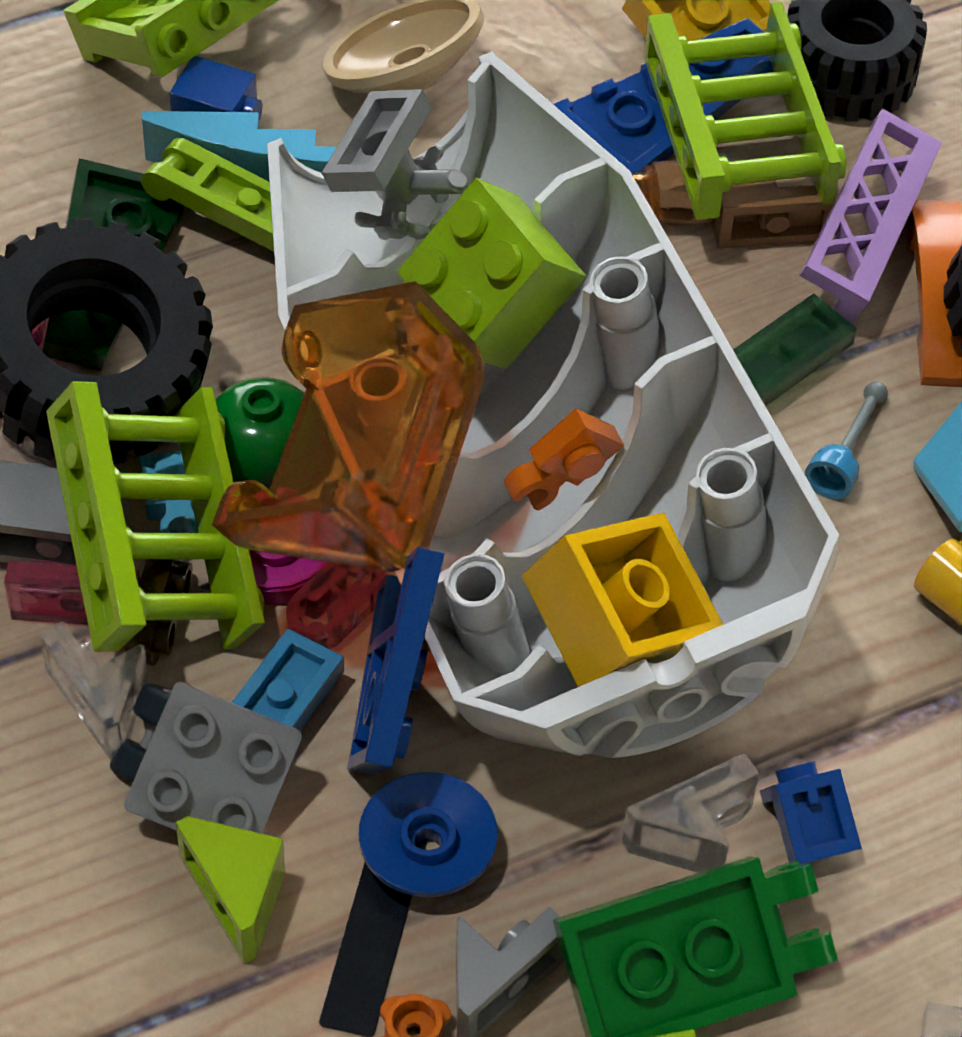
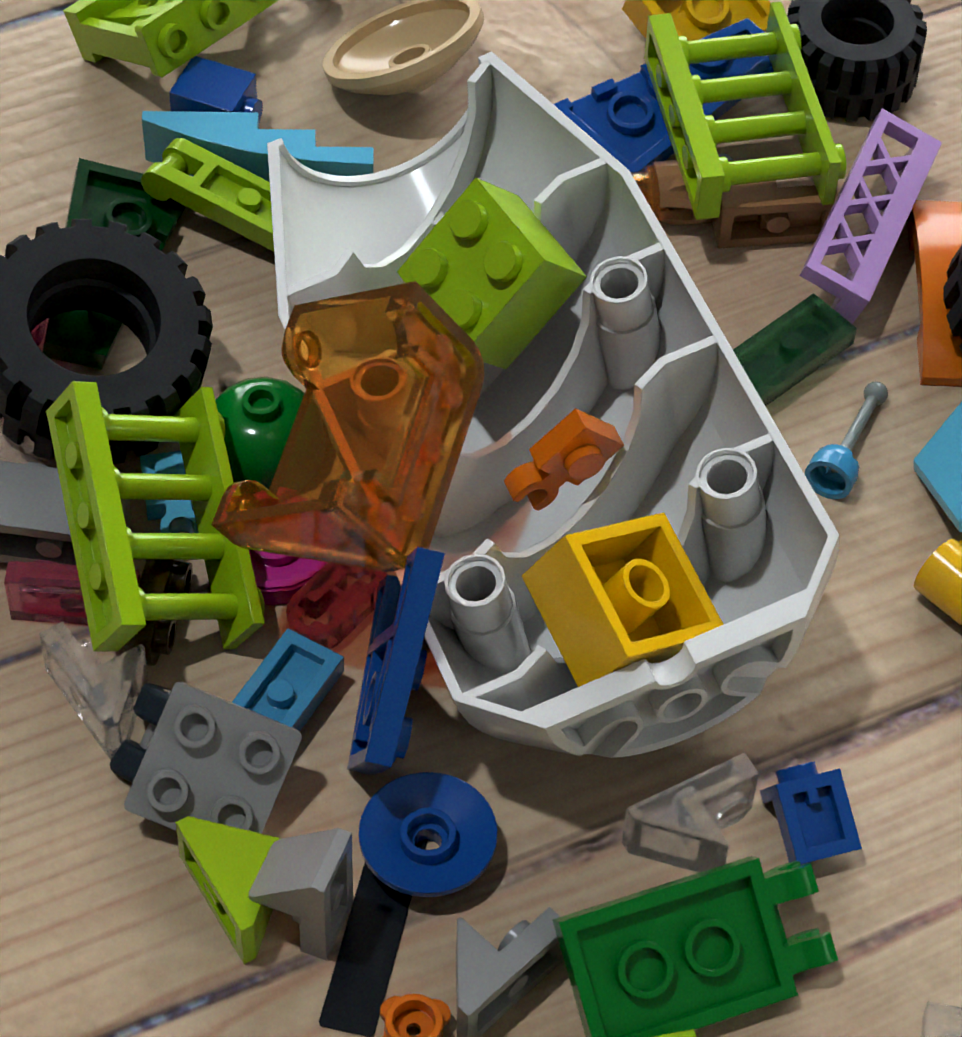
(312, 882): none -> light grey slope
(378, 159): light grey piece -> none

